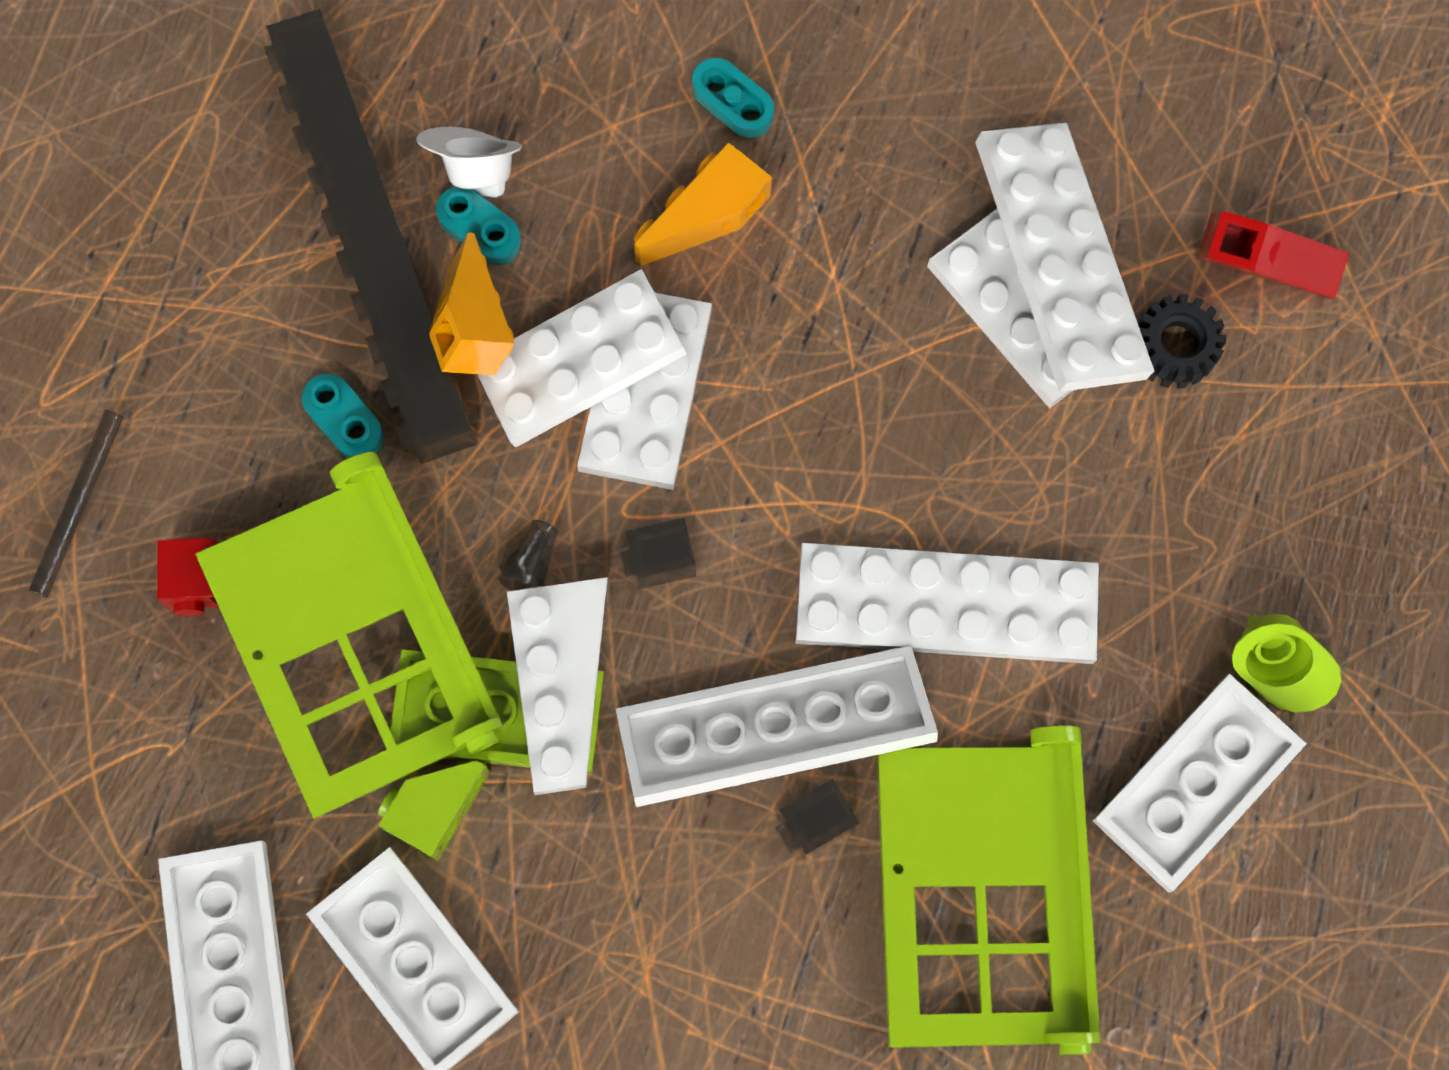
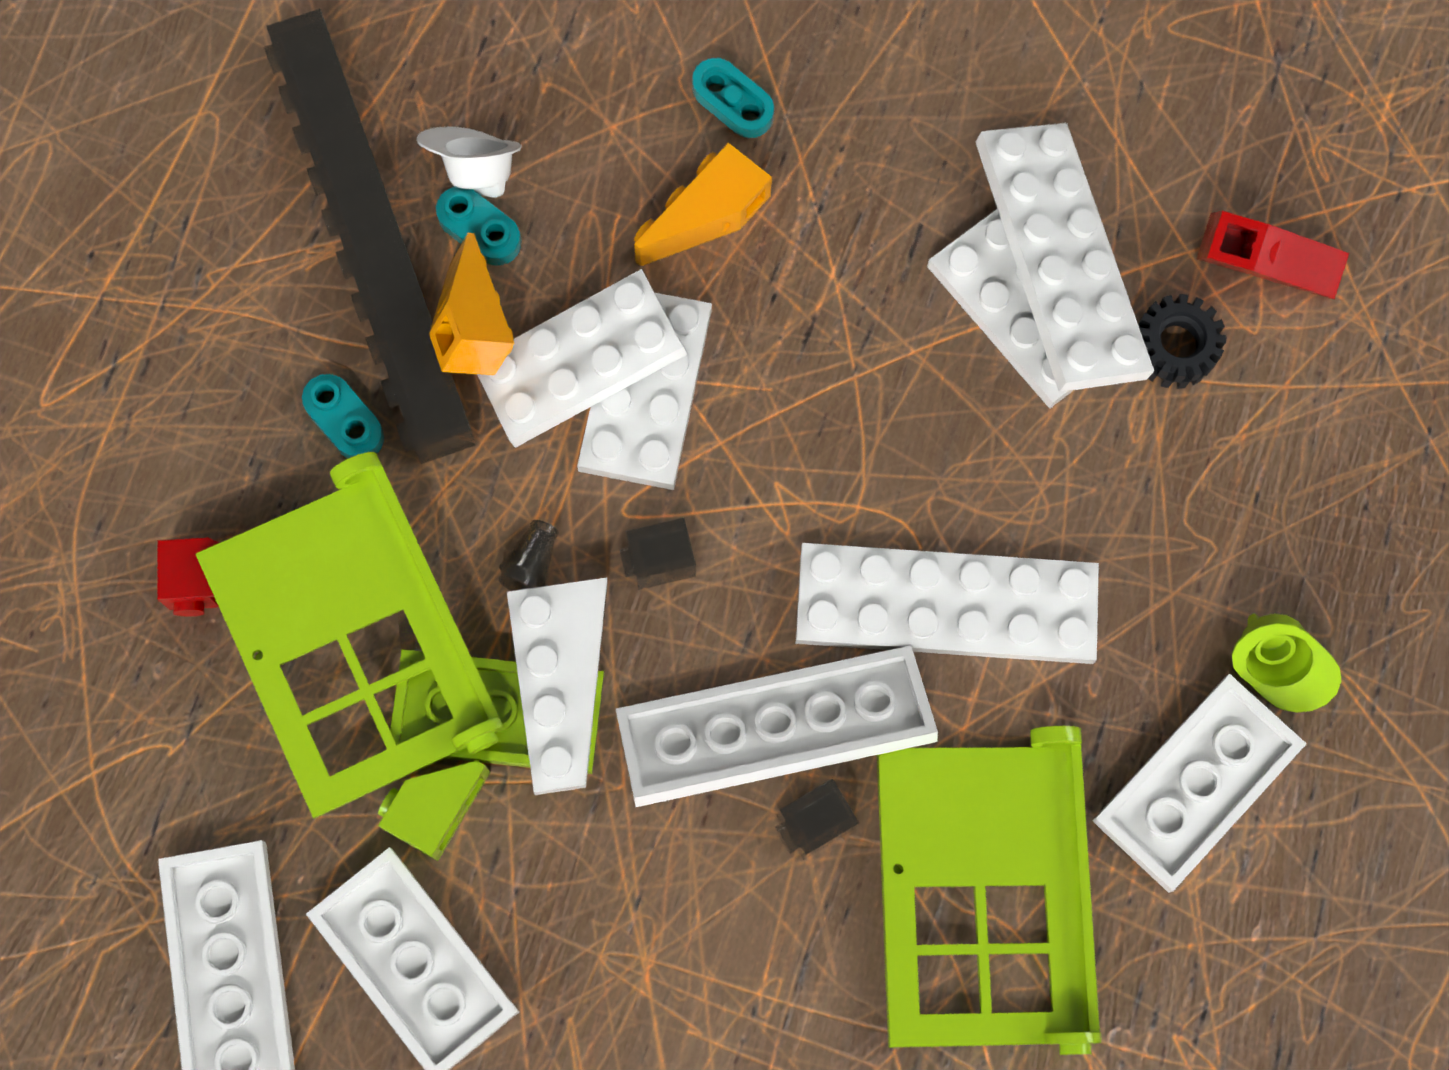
(75, 504): clear smoke bar -> none

